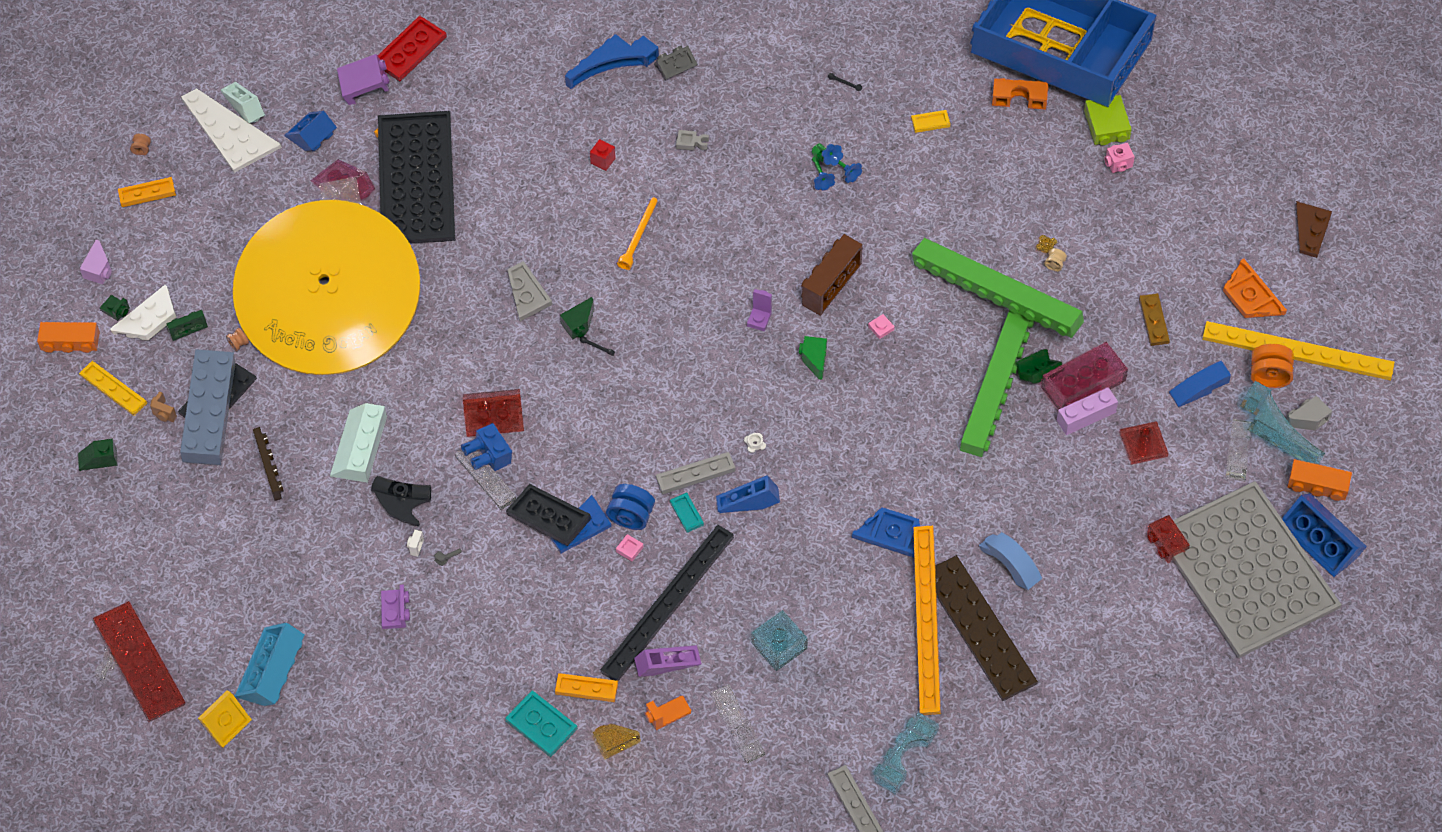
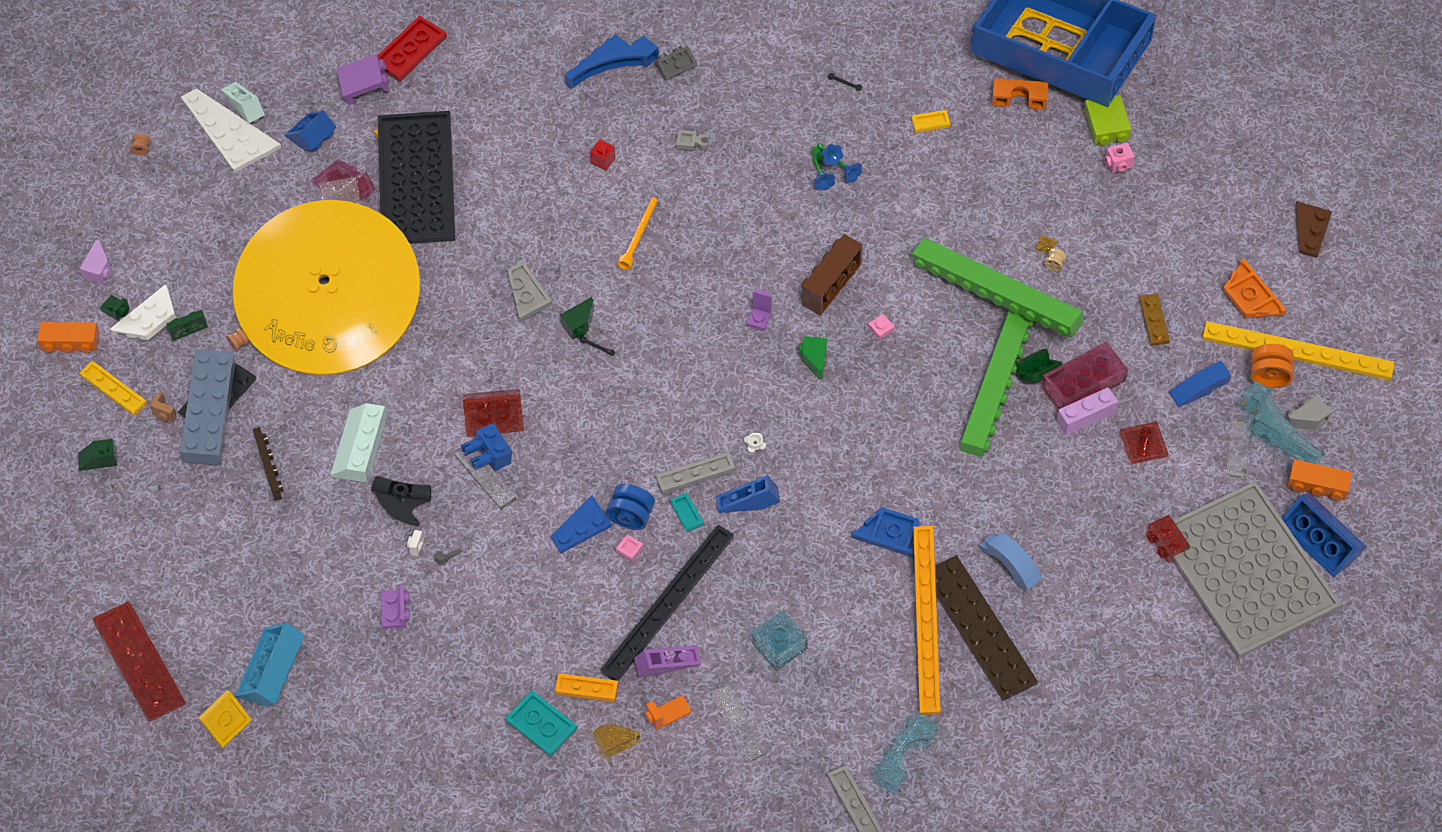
(146, 192): light orange plate -> none
(548, 514): black plate -> none

